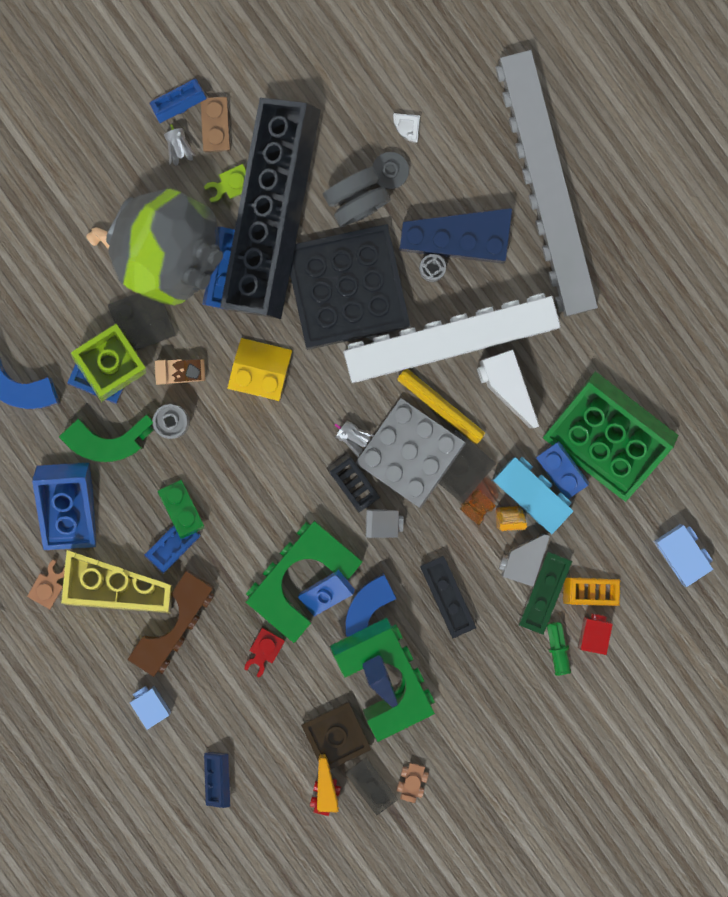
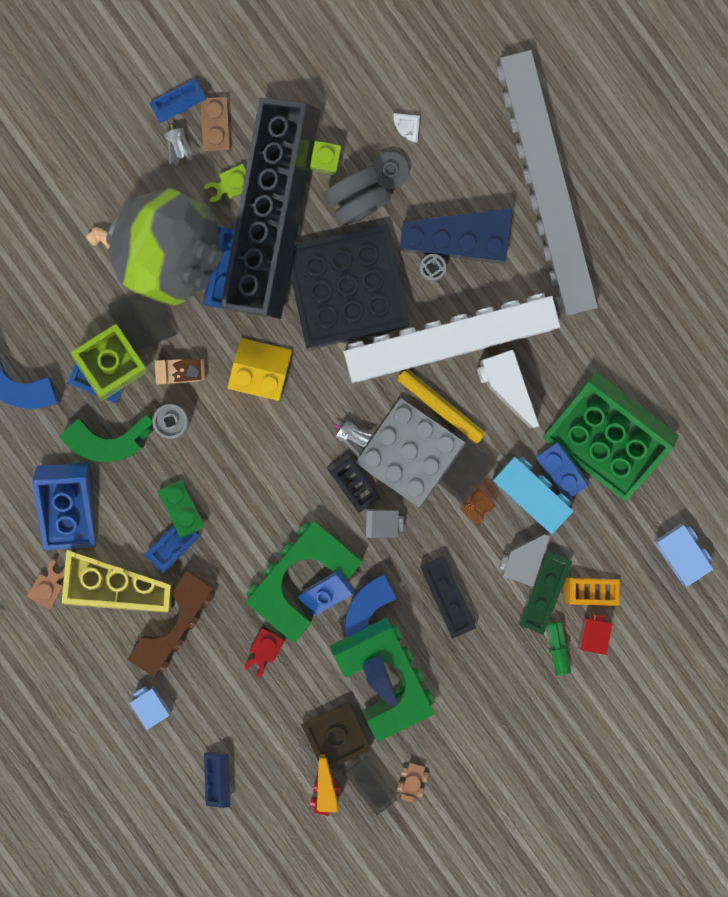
(325, 158): none -> lime brick
(510, 518): light orange slope -> none

